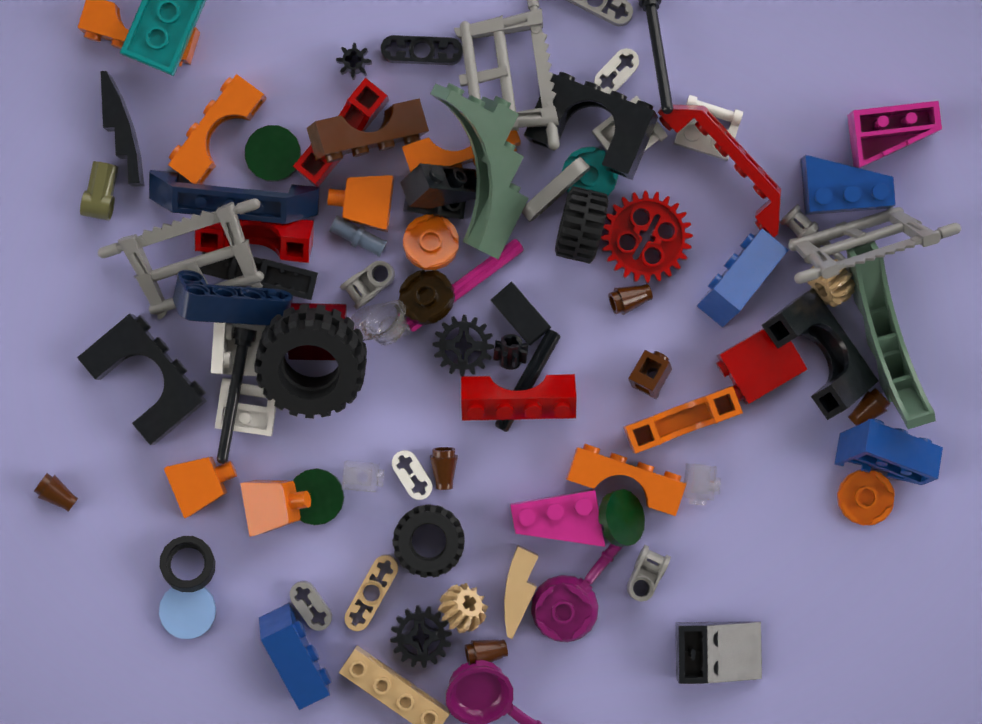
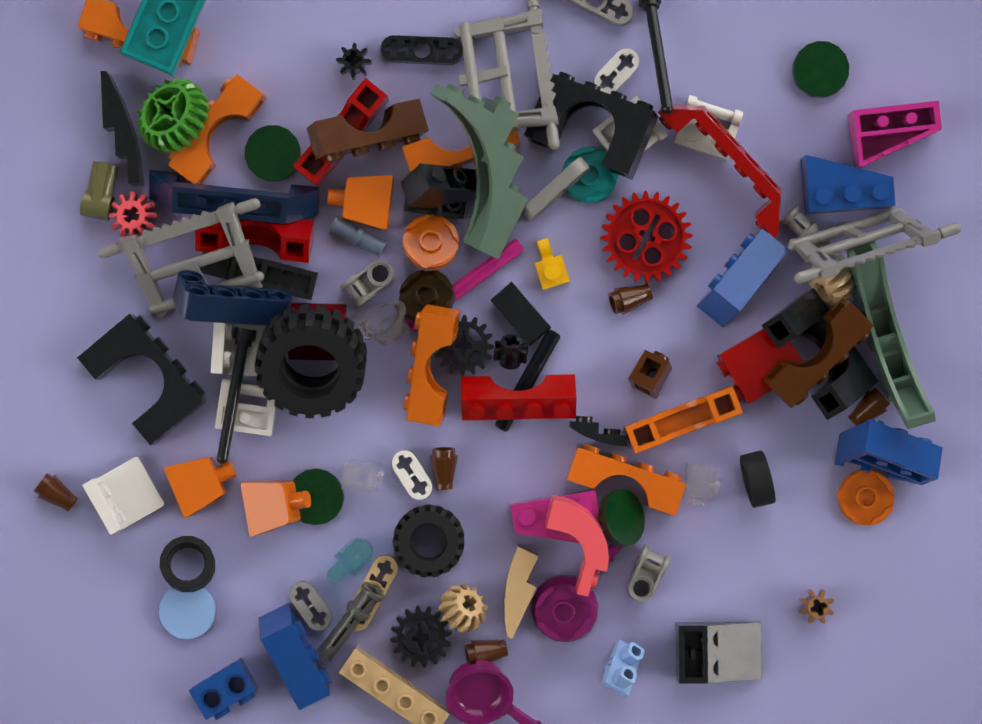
(124, 495): none -> white bracket
(132, 205): none -> coral gear
(171, 132): none -> bright green gear
(221, 685): none -> blue brick
(351, 558): none -> clear light blue arm
(356, 612): none -> dark grey pin
(427, 398): none -> orange arch
(551, 269): none -> yellow plate
(577, 521): none -> coral arch
(581, 224): black tyre -> none
(585, 426): none -> black slope
(622, 667): none -> light blue hips
(757, 479): none -> black tyre
(820, 69): none -> dark green tile
(824, 609): none -> medium nougat gear
(844, 329): none -> reddish brown arch

